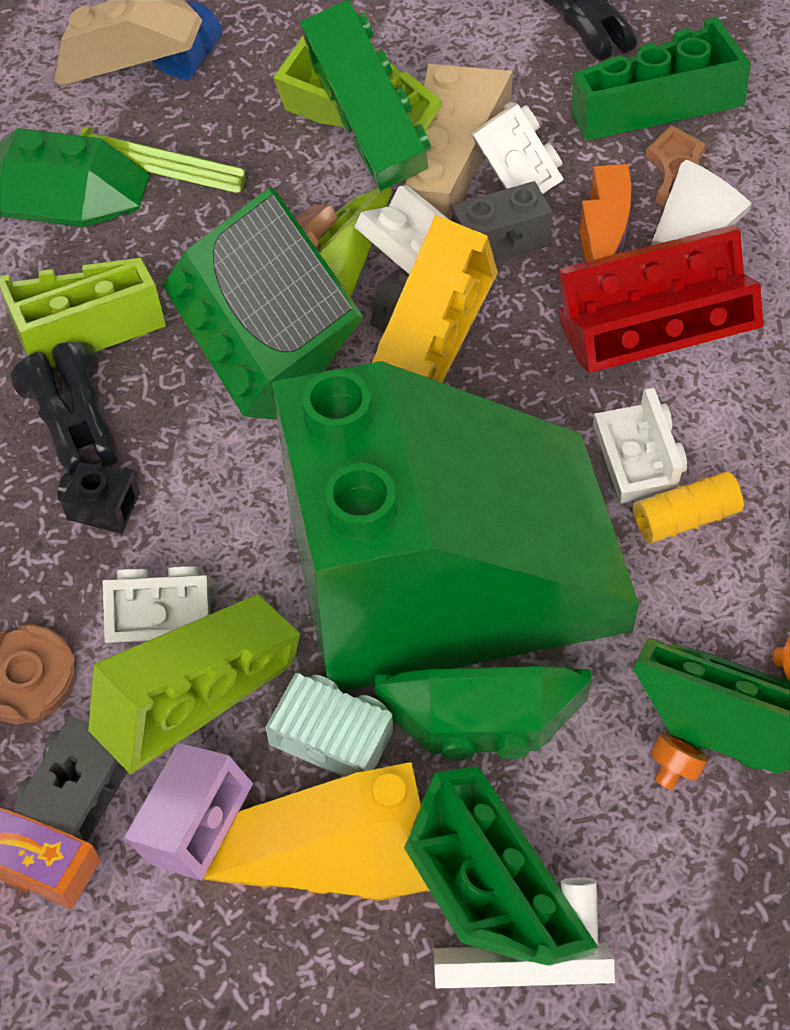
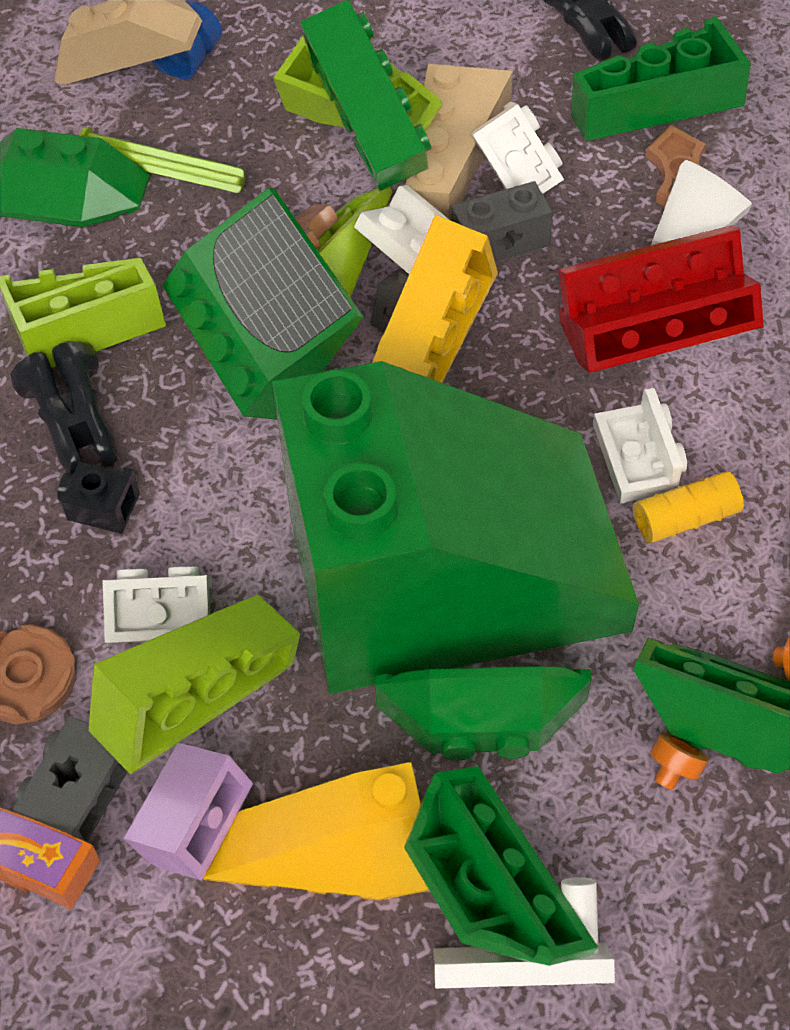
(330, 726): light aqua brick -> none
(607, 214): orange slope -> none

